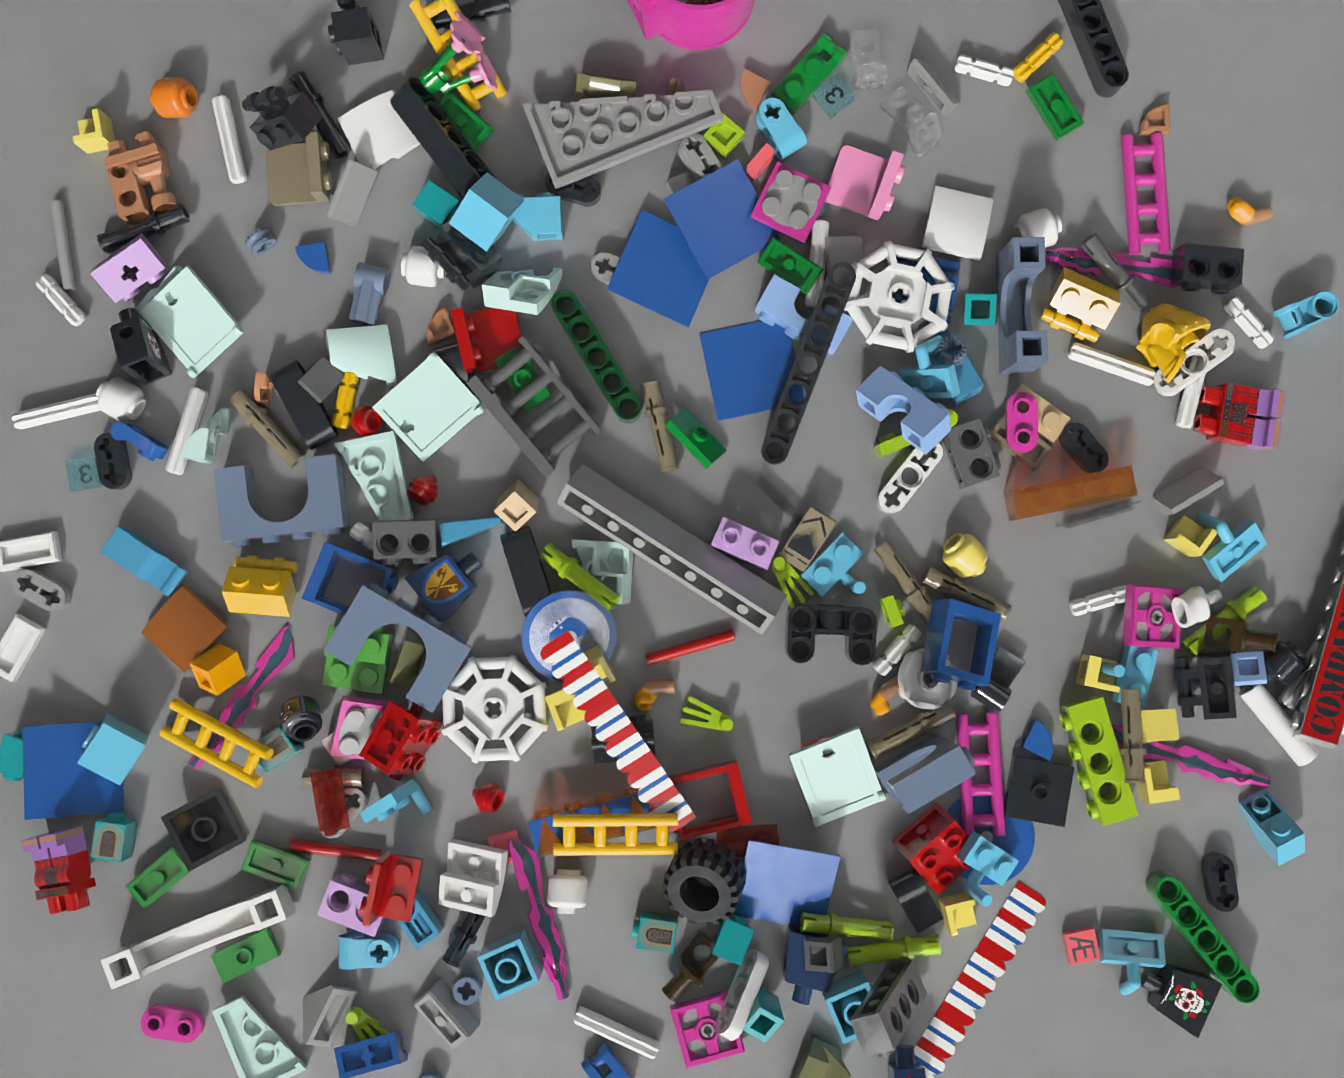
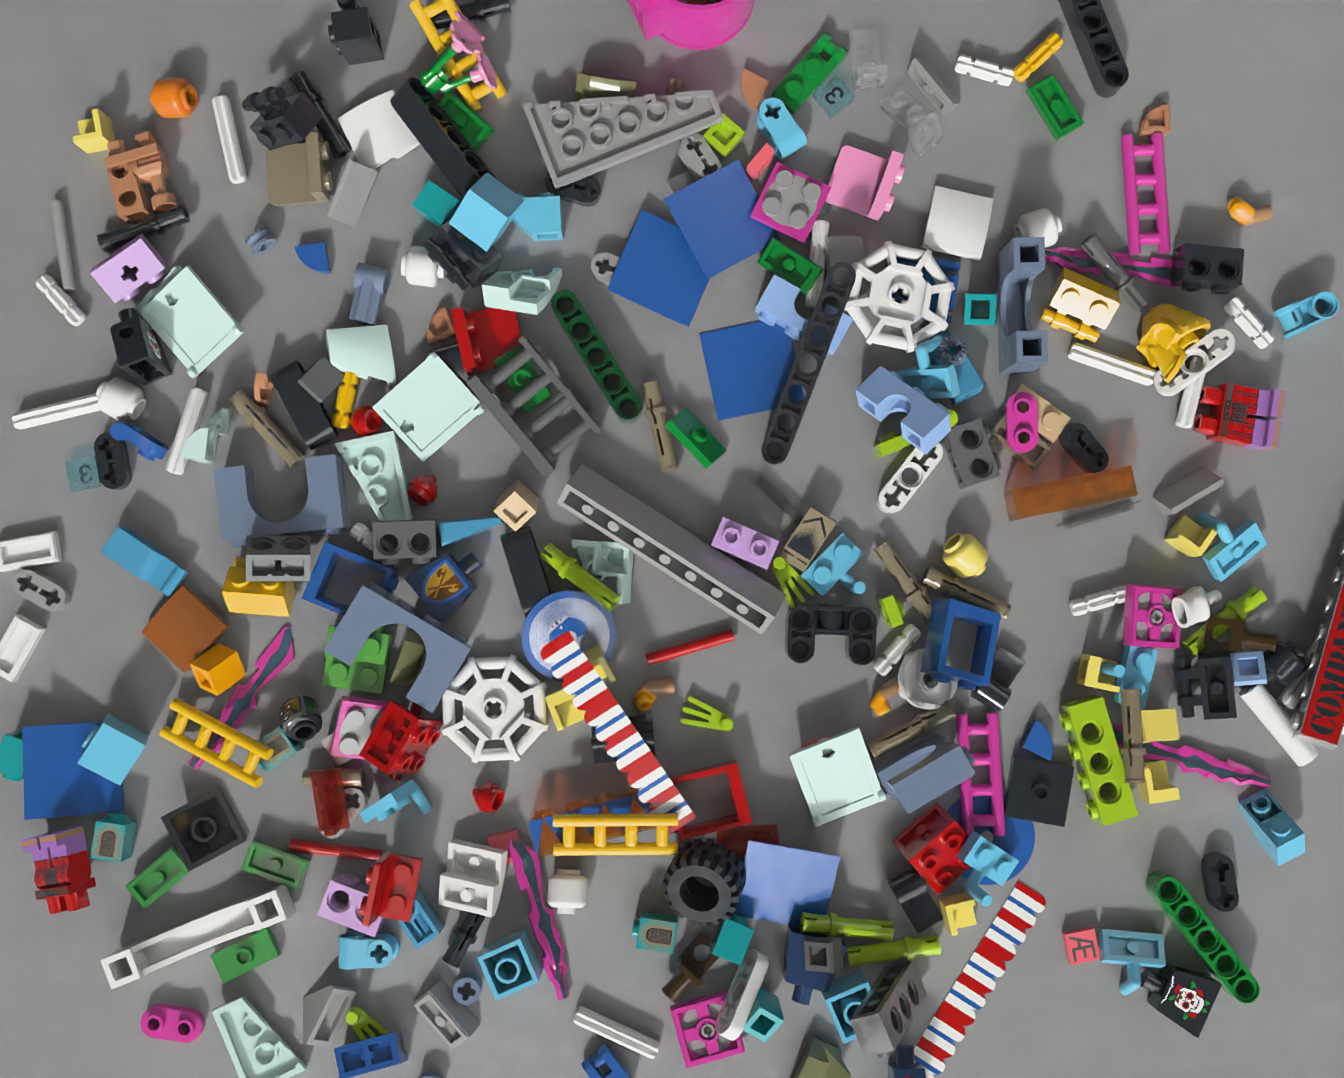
(278, 557): none -> dark grey brick

